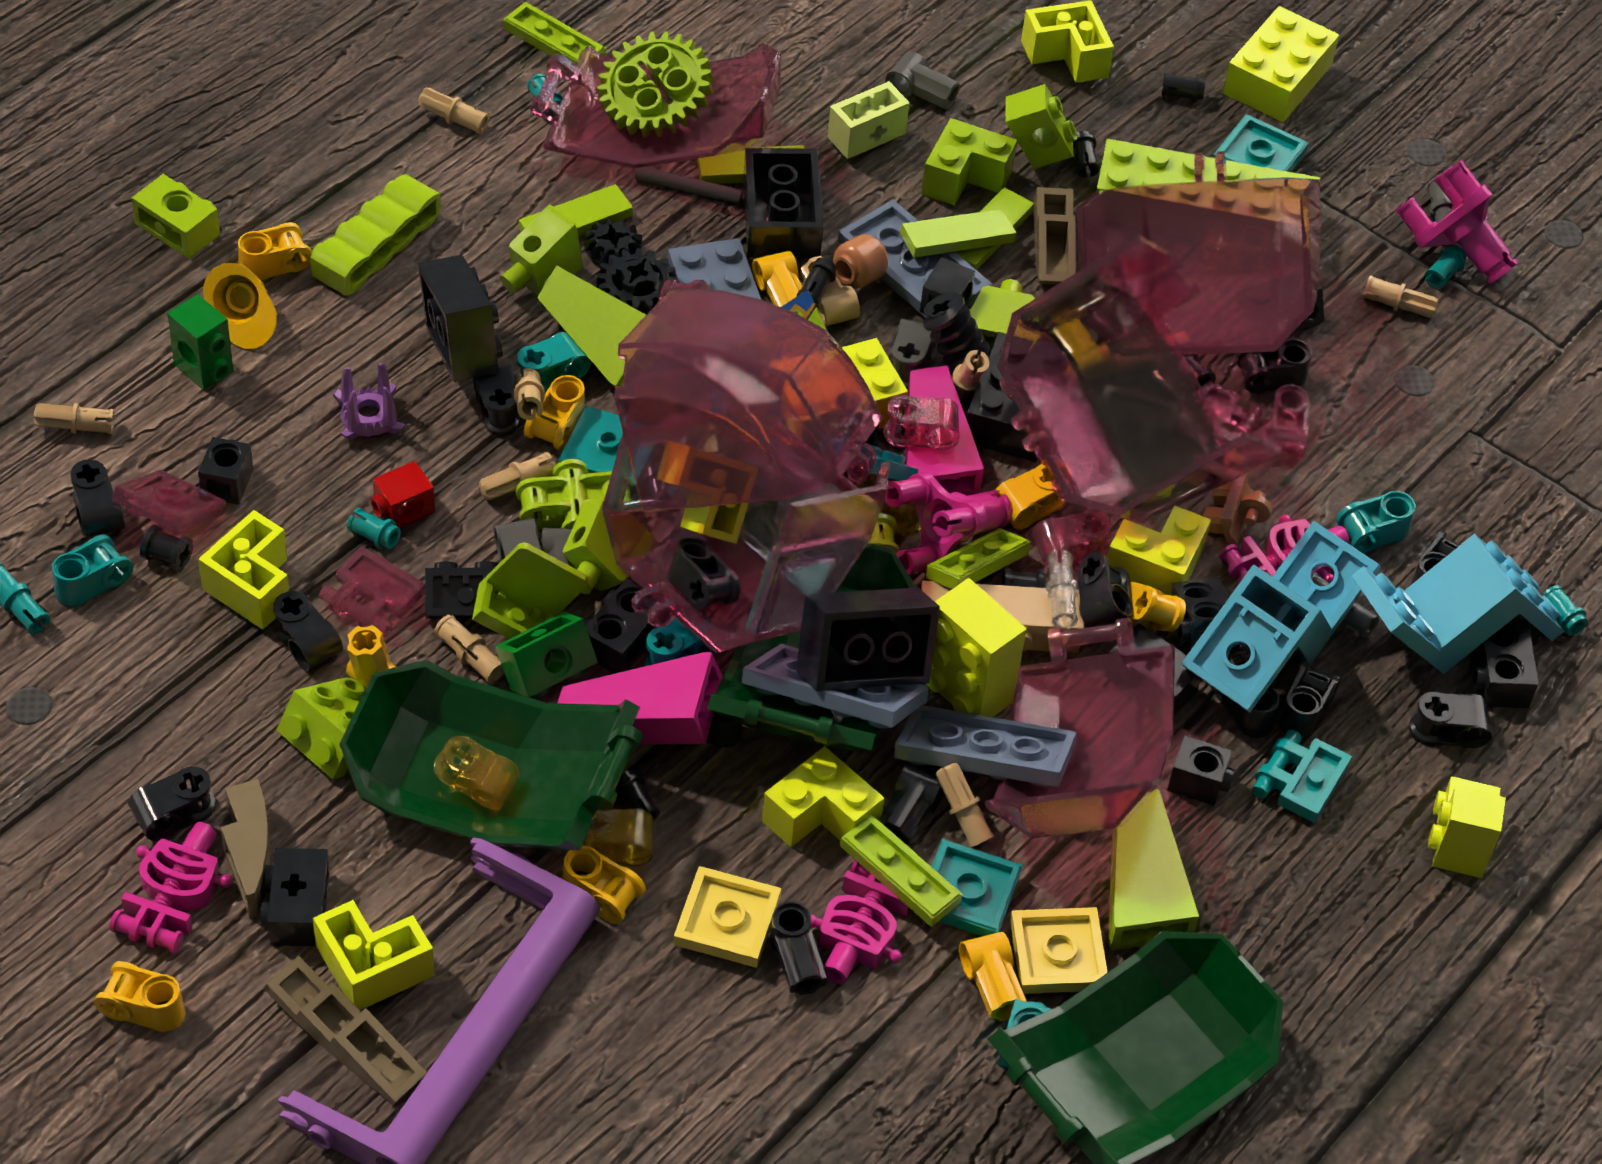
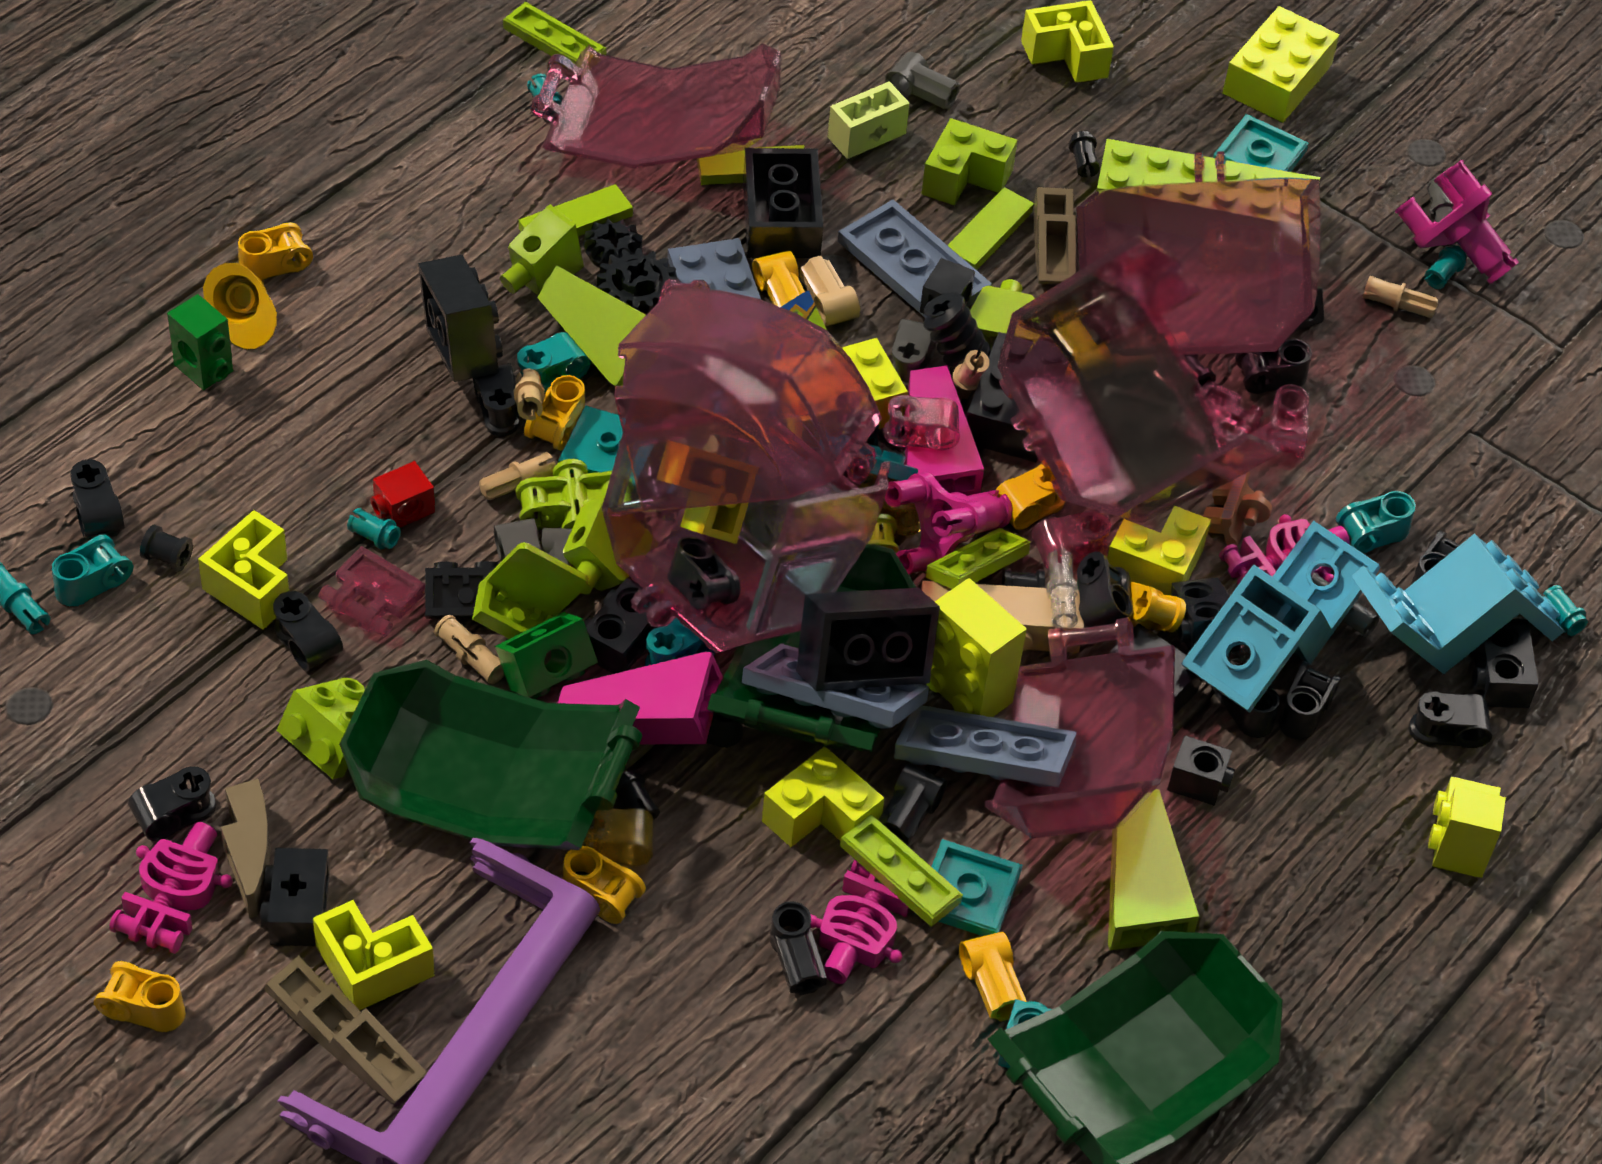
(74, 418): tan axle -> none
(168, 501): clear pink plate -> none
(176, 215): lime brick -> none
(226, 469): black brick -> none
(351, 402): medium lavender piece -> none
(366, 654): yellow piece -> none
(375, 234): lime brick -> none
(454, 110): tan axle -> none
(480, 774): clear yellow piece -> none
(629, 101): lime gear -> none
(689, 185): dark grey bar -> none
(727, 916): light yellow plate -> none
(820, 275): black pin -> none
(860, 261): nougat head -> none
(958, 233): lime tile -> none
(964, 804): tan axle -> none
(1040, 126): lime brick -> none
(1057, 949): light yellow plate -> none
(1183, 86): black pin -> none
(1312, 782): teal plate -> none

